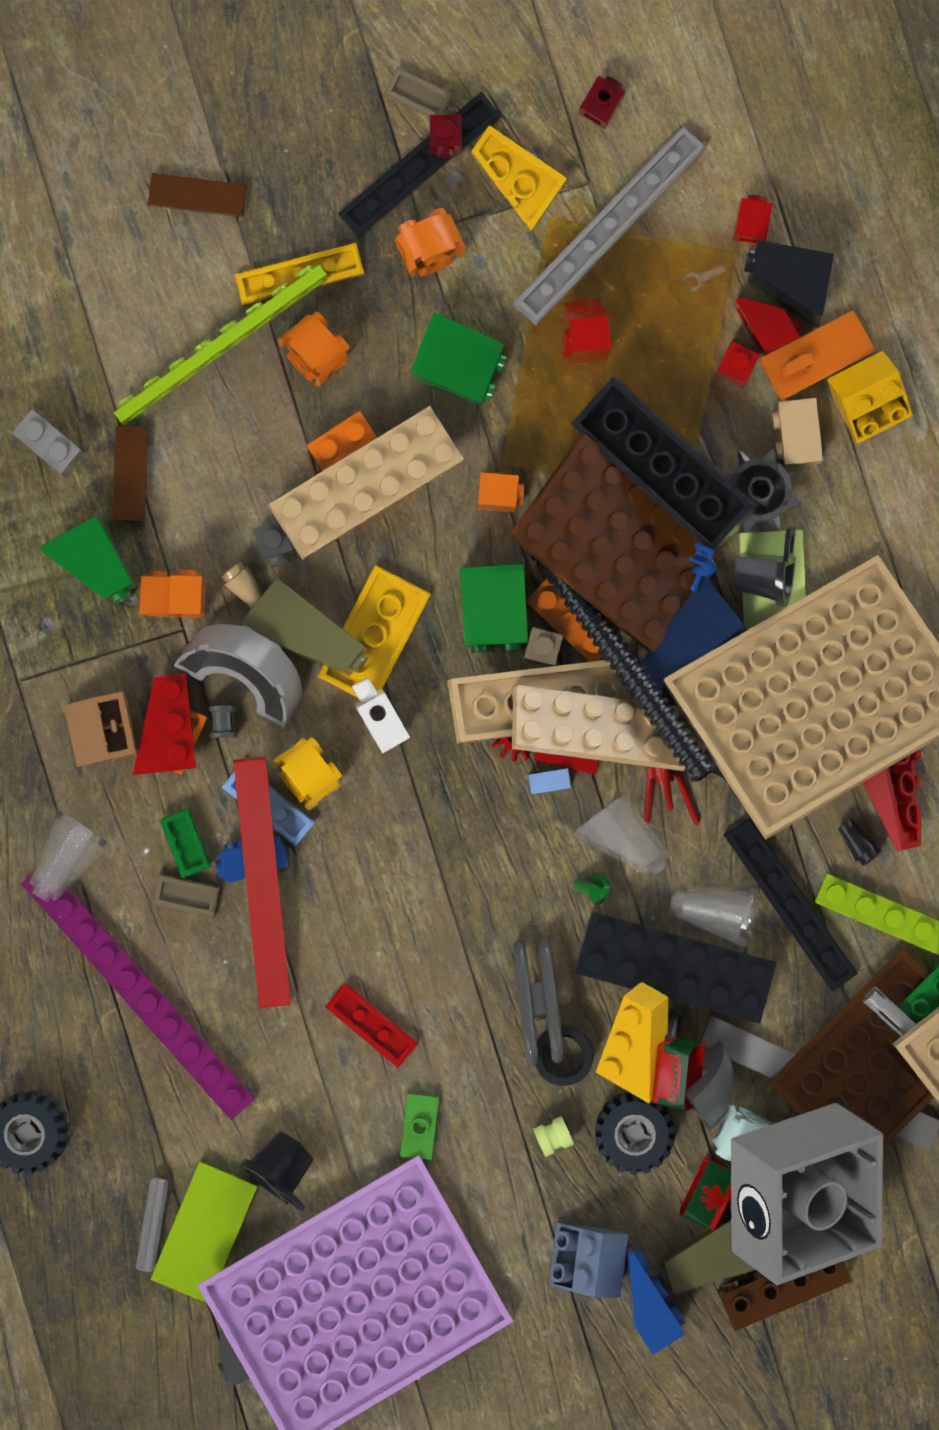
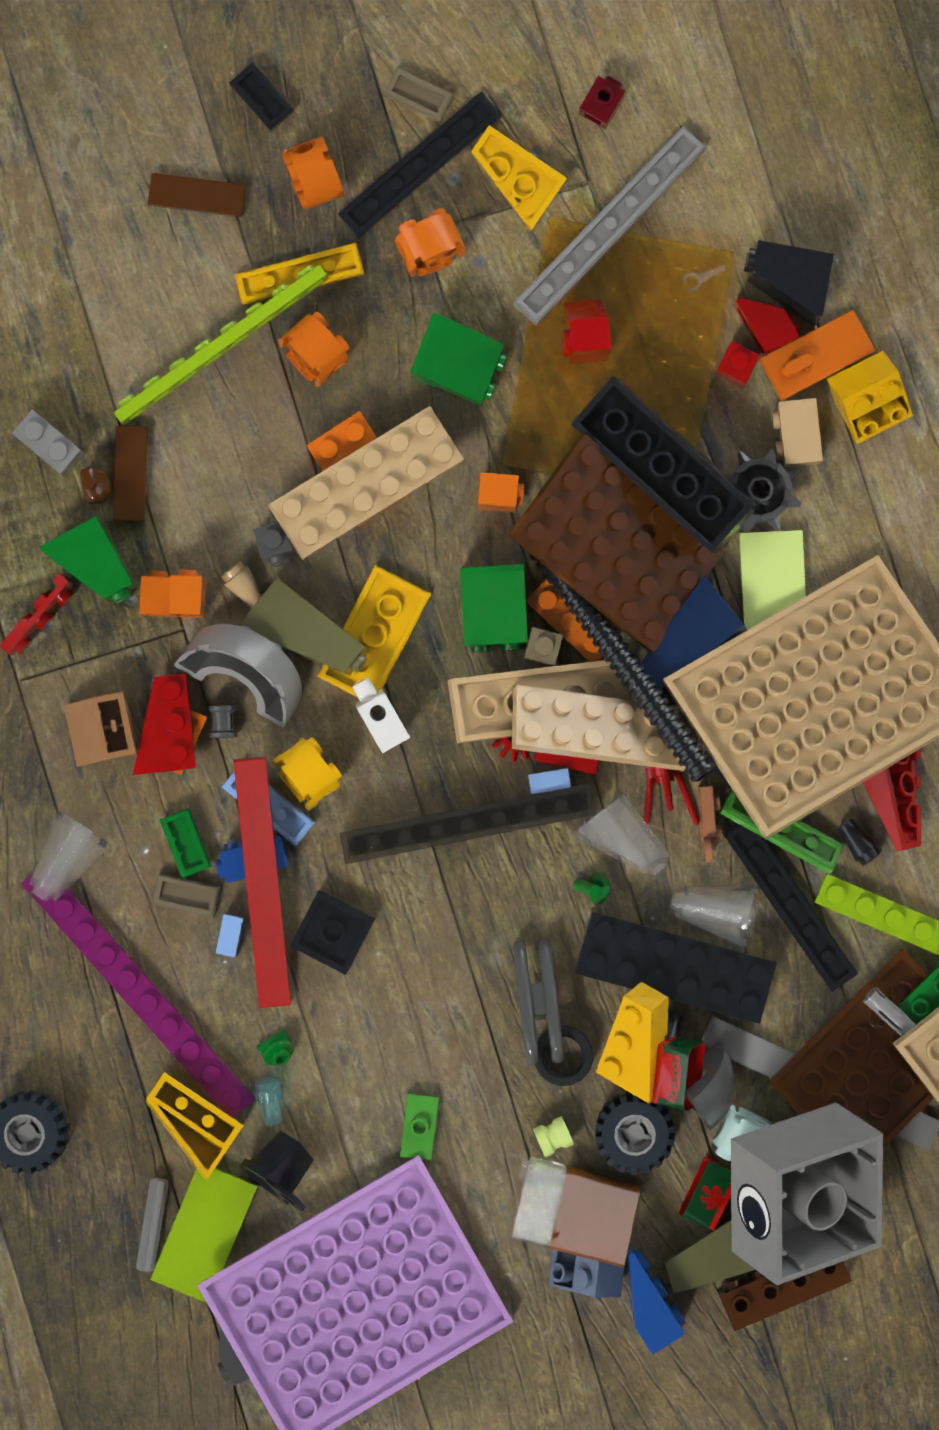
(19, 639): none -> red wing
(95, 485): none -> reddish brown piece
(194, 1123): none -> yellow wedge
(230, 935): none -> light blue piece
(261, 97): none -> black plate
(269, 1098): none -> clear light blue cone
(276, 1049): none -> green plate
(313, 173): none -> orange brick
(332, 932): none -> black plate
(371, 1025): red tile -> none
(445, 135): dark red brick -> none
(467, 823): none -> clear smoke brick
(575, 1211): none -> door
(706, 566): blue piece -> none
(710, 832): none -> nougat hinge
(752, 219): red brick -> none
(768, 574): black container -> none
(797, 838): none -> bright green tile

